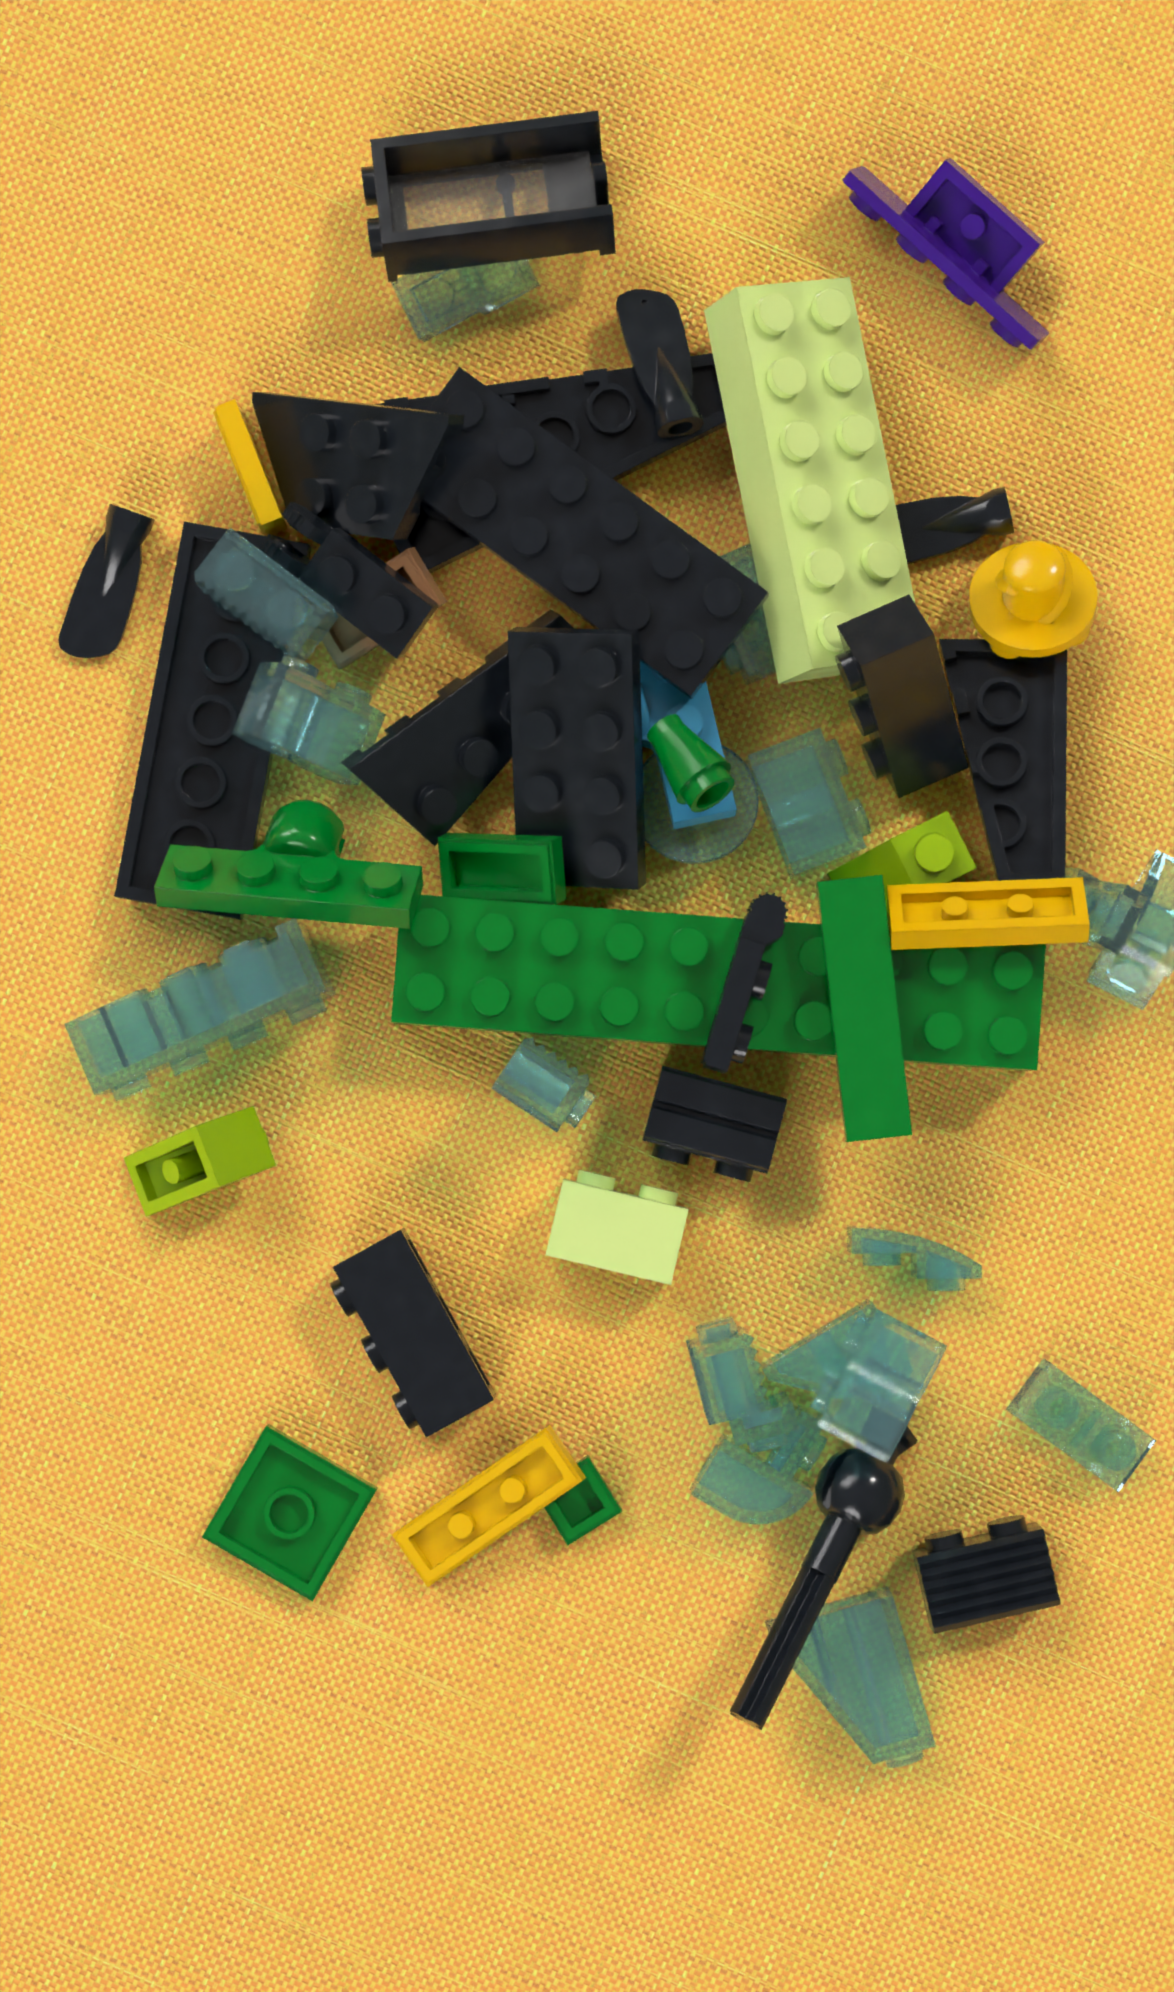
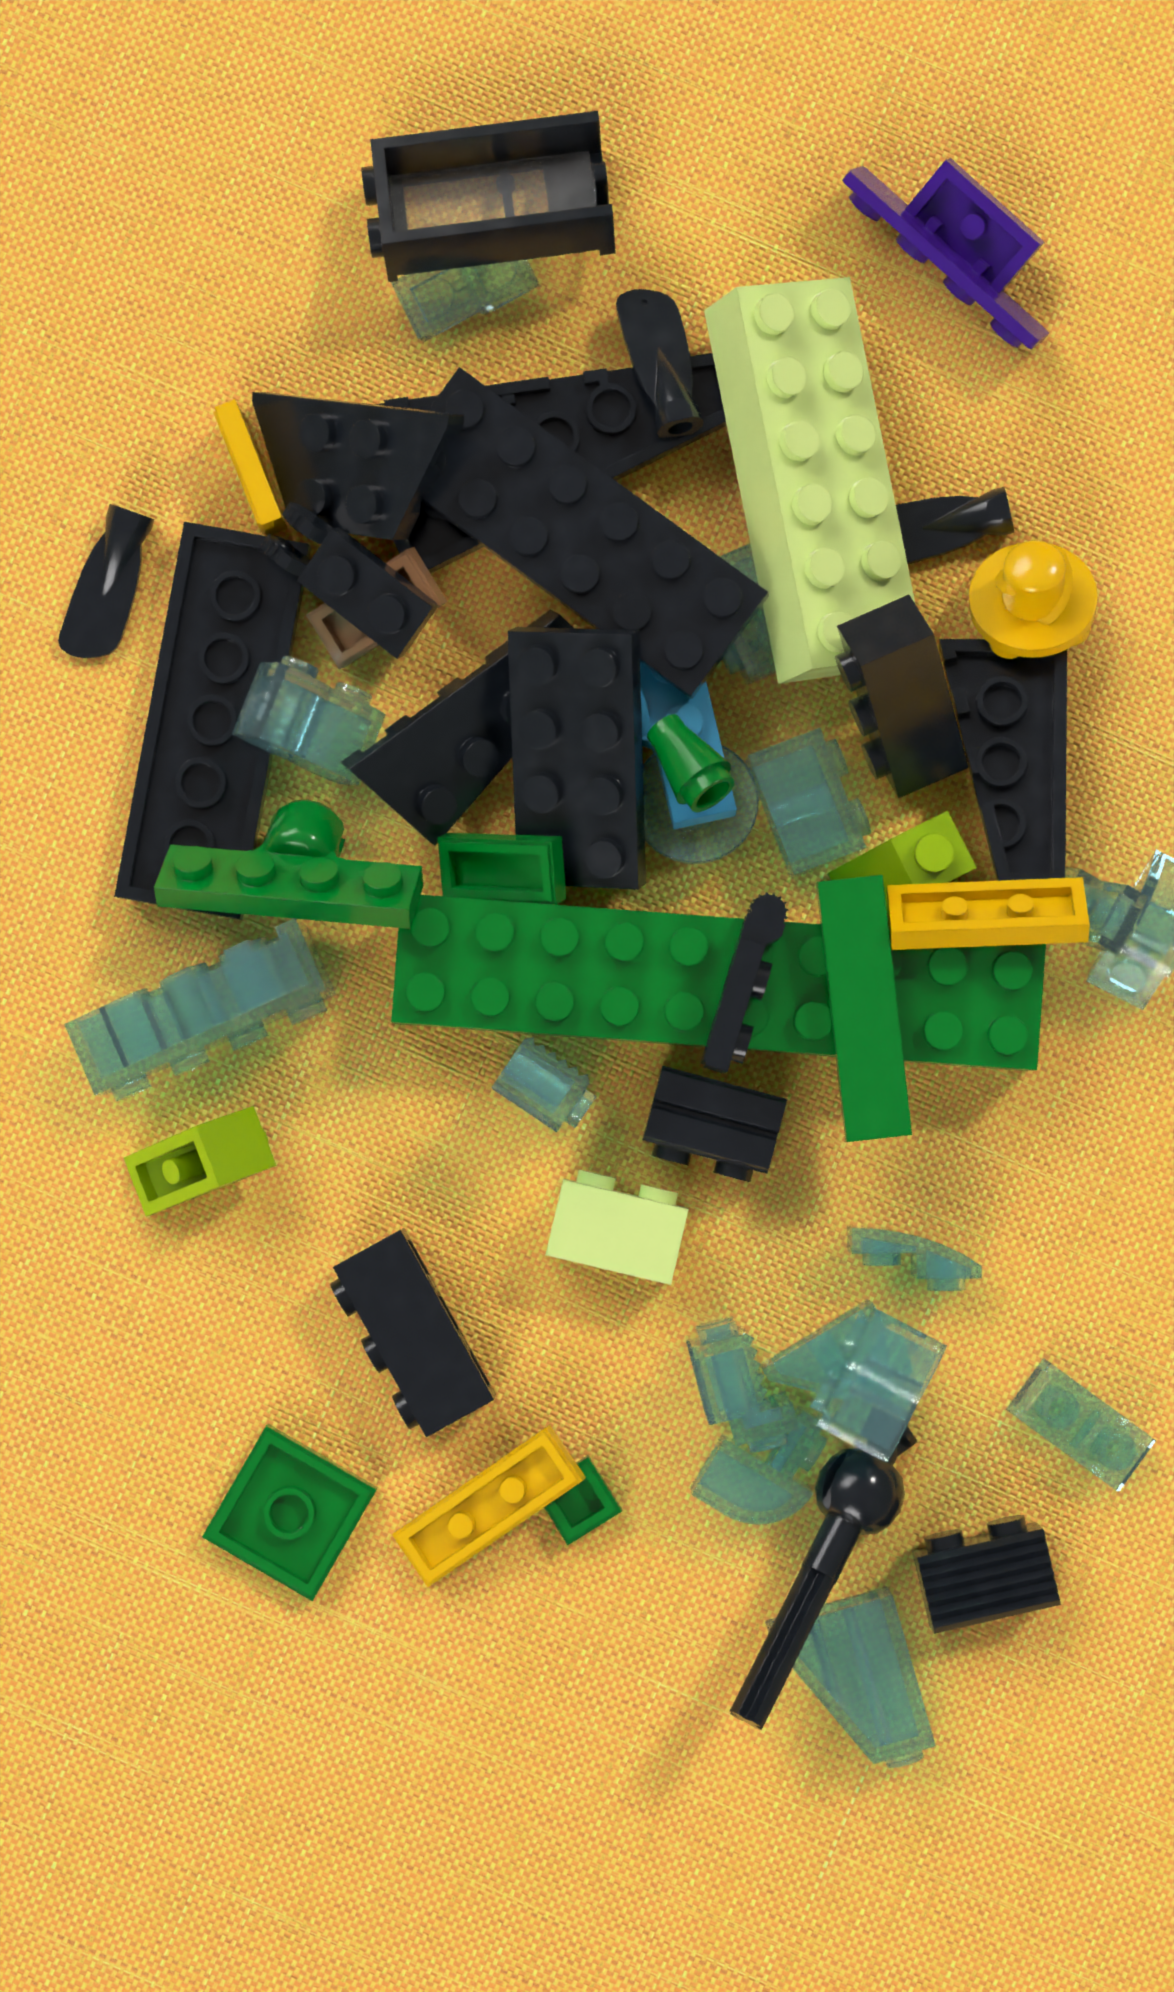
(265, 596): clear light blue brick -> none

